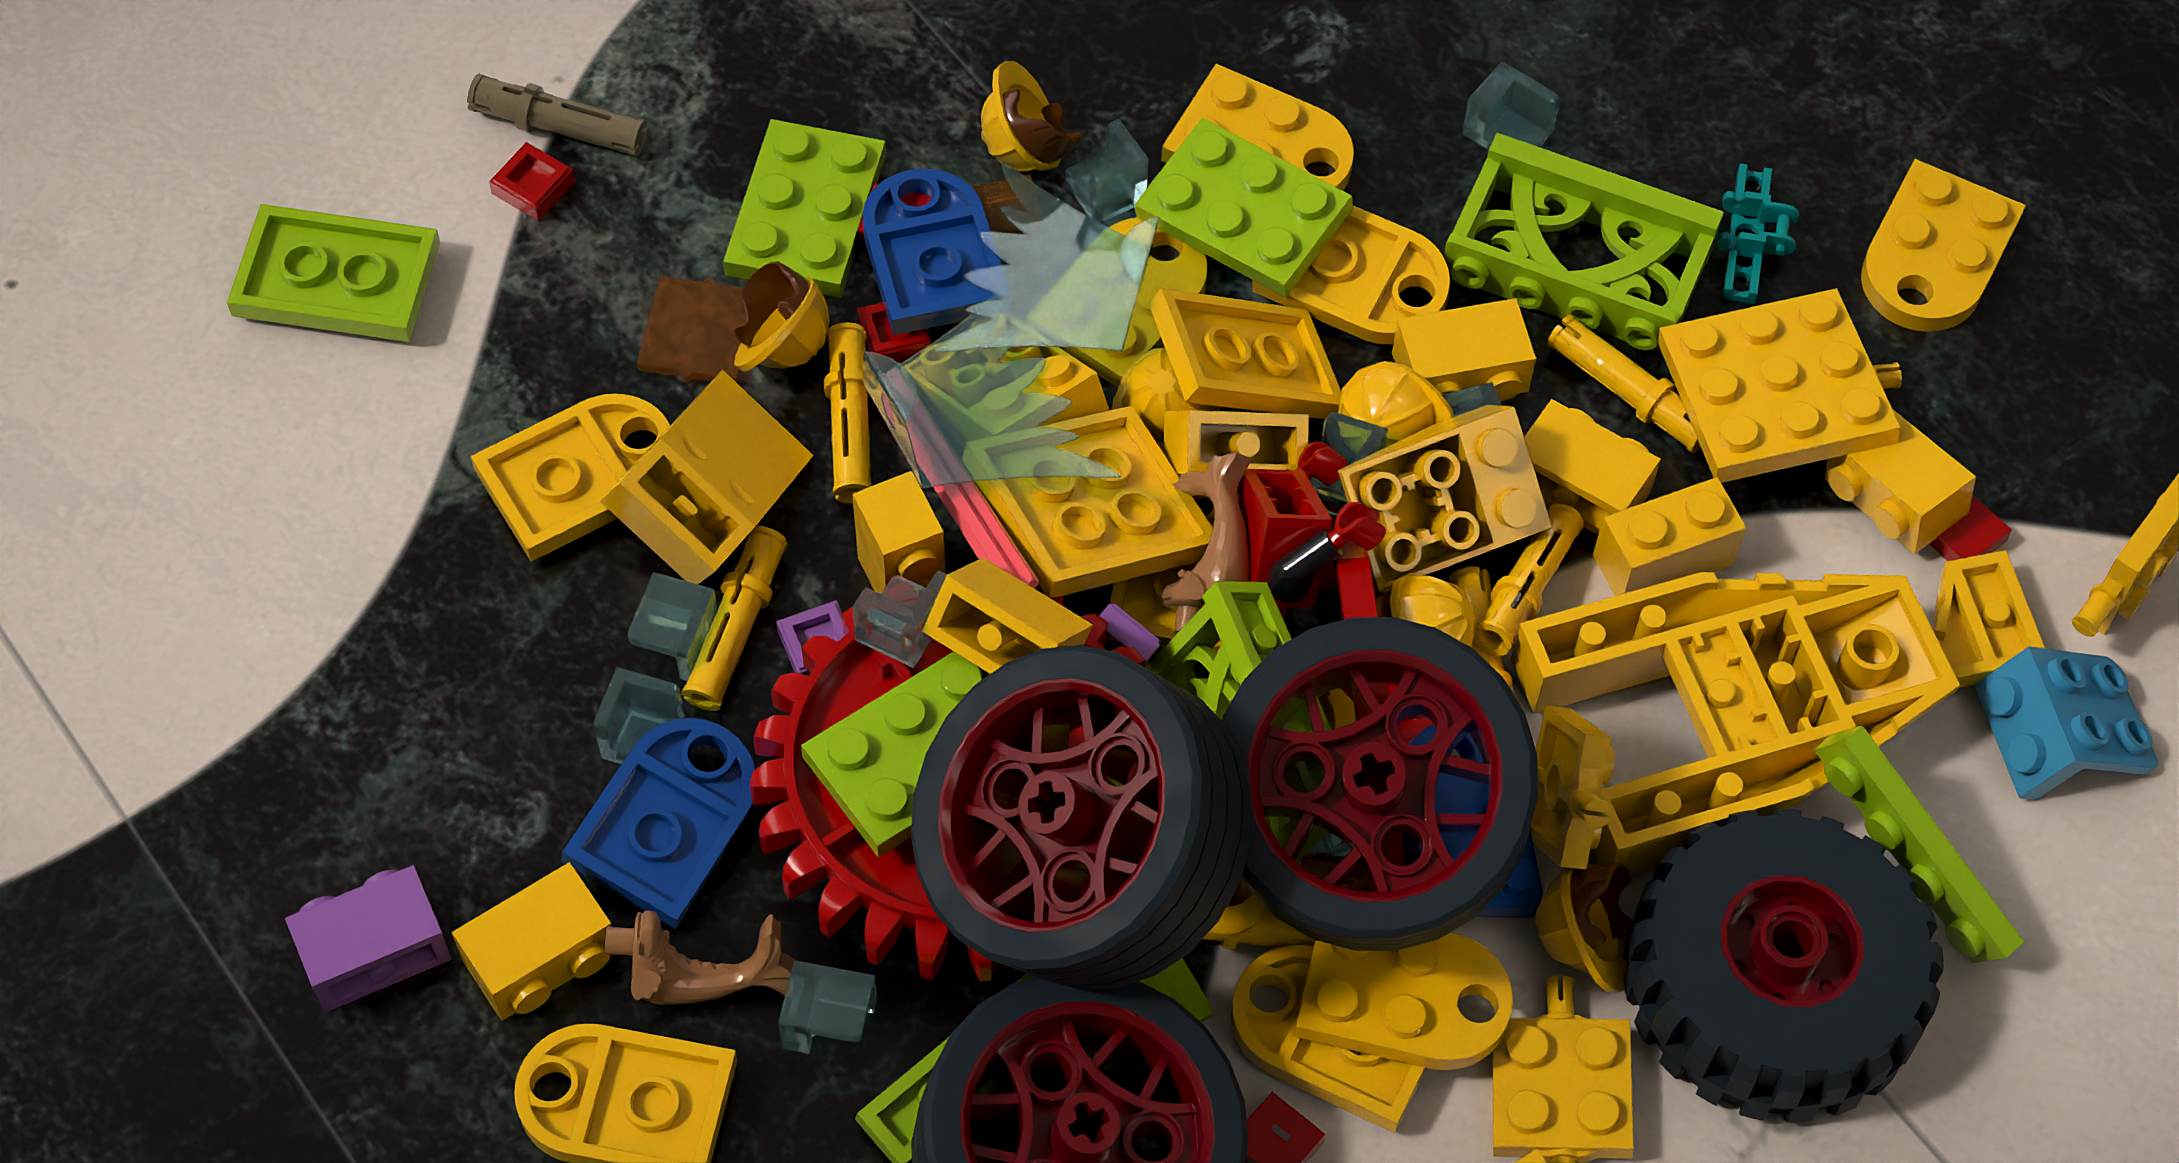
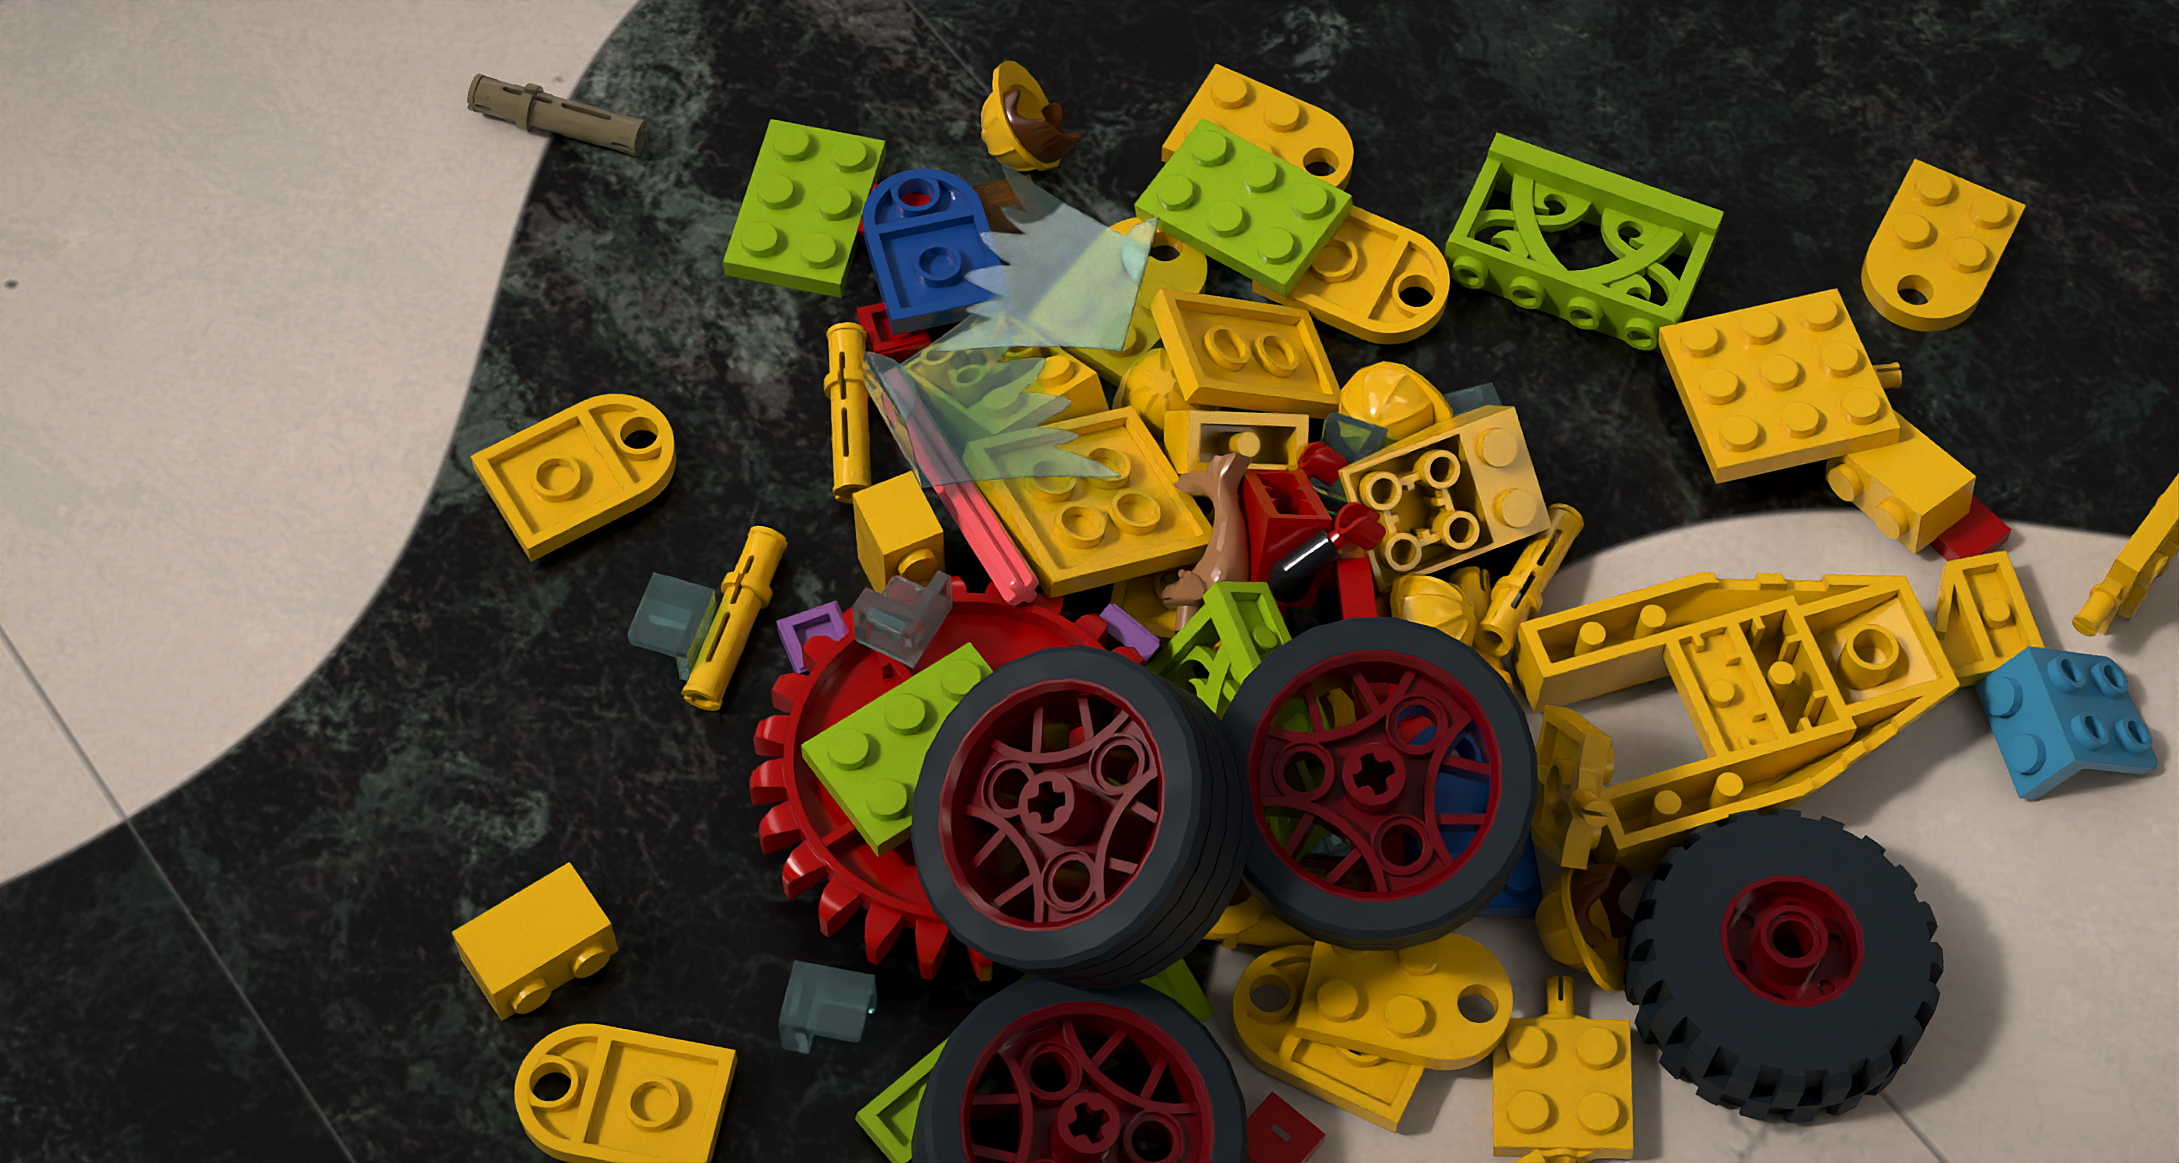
(334, 272): lime plate -> none
(367, 937): medium lavender brick -> none
(532, 181): red tile -> none
(631, 709): clear light blue panel -> none
(664, 820): blue plate -> none
(673, 979): medium nougat animal -> none
(692, 329): clear orange piece -> none
(708, 479): yellow slope -> none
(783, 319): piece -> none
(998, 617): yellow brick -> none
(1110, 179): clear light blue panel -> none
(1469, 348): yellow brick -> none
(1510, 106): clear light blue panel -> none
(1588, 464): yellow brick -> none
(1652, 398): yellow pin -> none
(1669, 538): yellow brick -> none
(1750, 244): teal piece -> none
(1907, 830): lime plate -> none

